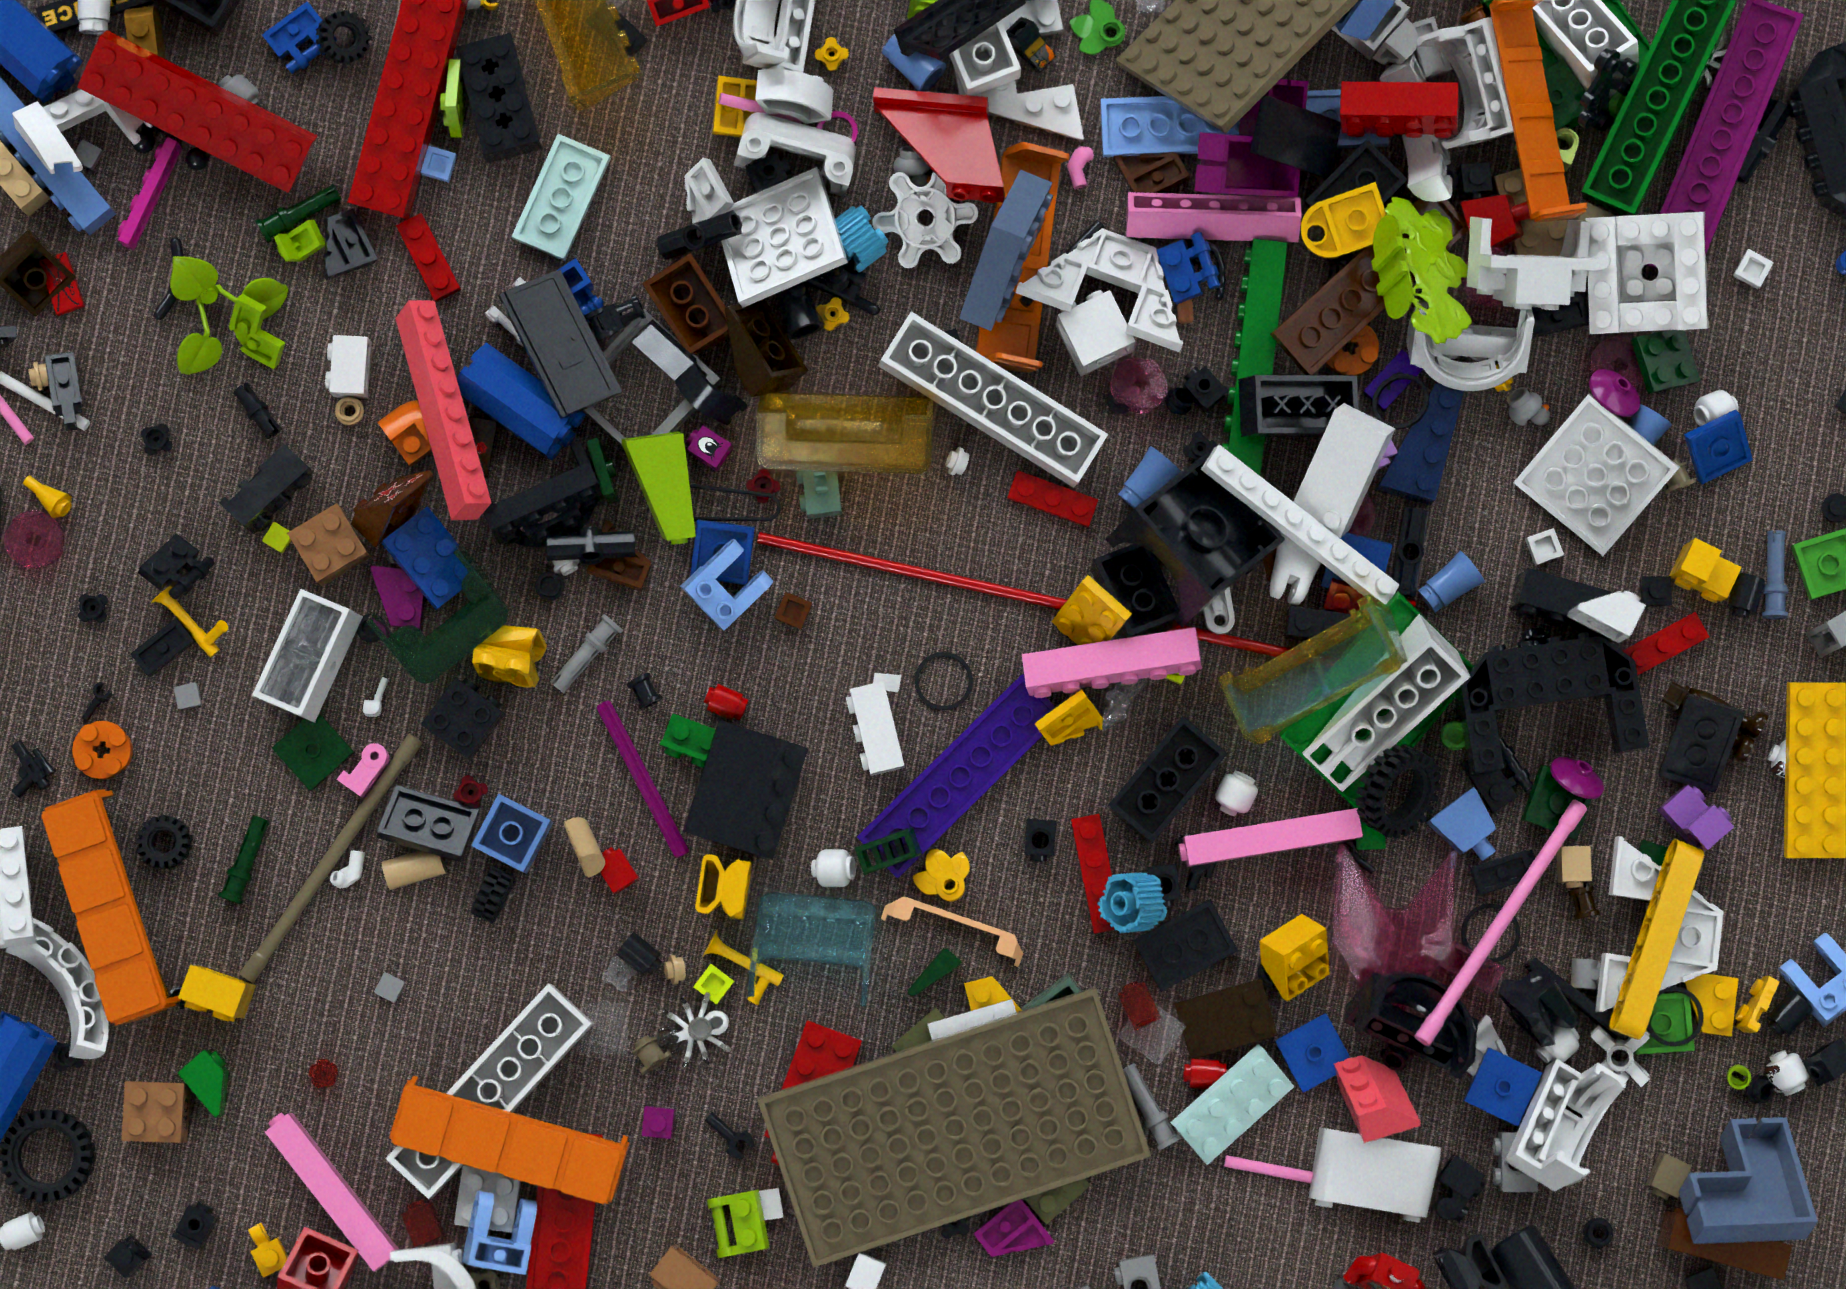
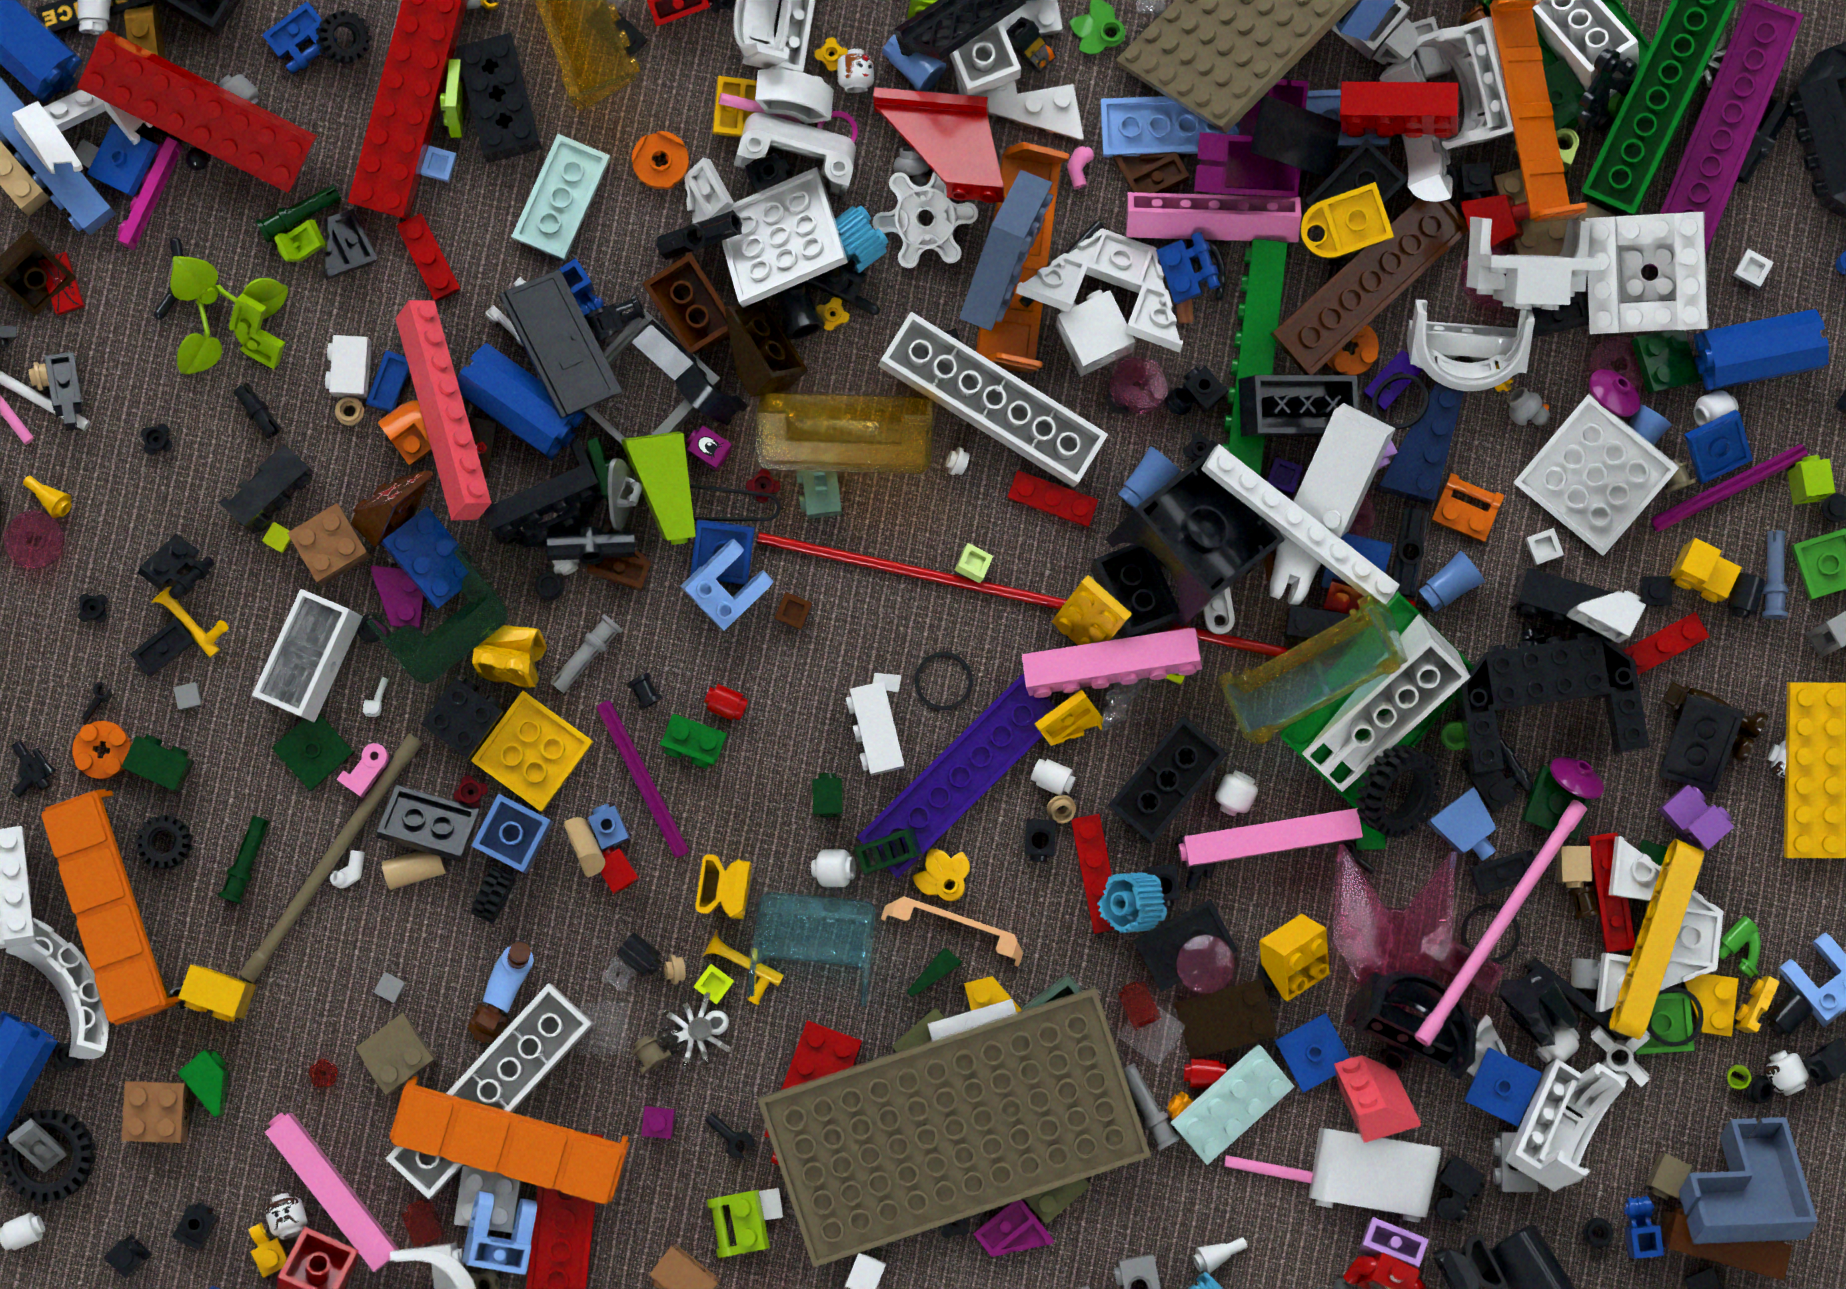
(37, 1145): none -> light grey plate
(121, 162): none -> blue plate
(157, 763): none -> dark green brick
(286, 1216): none -> white head
(389, 382): none -> blue tile
(395, 1054): none -> dark tan slope
(501, 990): none -> piece
(532, 751): none -> yellow plate
(608, 826): none -> medium blue brick
(622, 492): none -> light grey shield
(654, 145): none -> orange plate
(745, 790): black slope -> none
(827, 796): none -> dark green brick
(855, 71): none -> white head
(973, 563): none -> yellowish green plate
(1053, 777): none -> white brick
(1063, 815): none -> tan plate
(1178, 1104): none -> light orange plate
(1205, 964): none -> clear pink dish
(1212, 1256): none -> white cone
(1284, 475): none -> dark purple plate
(1393, 1241): none -> lavender brick
(1428, 261): lime plant -> none
(1462, 516): none -> orange plate
(1614, 910): none -> red plate
(1641, 1236): none -> blue brick
(1728, 488): none -> magenta axle
(1735, 938): none -> bright green plant
(1761, 350): none -> blue brick
(1811, 480): none -> lime brick

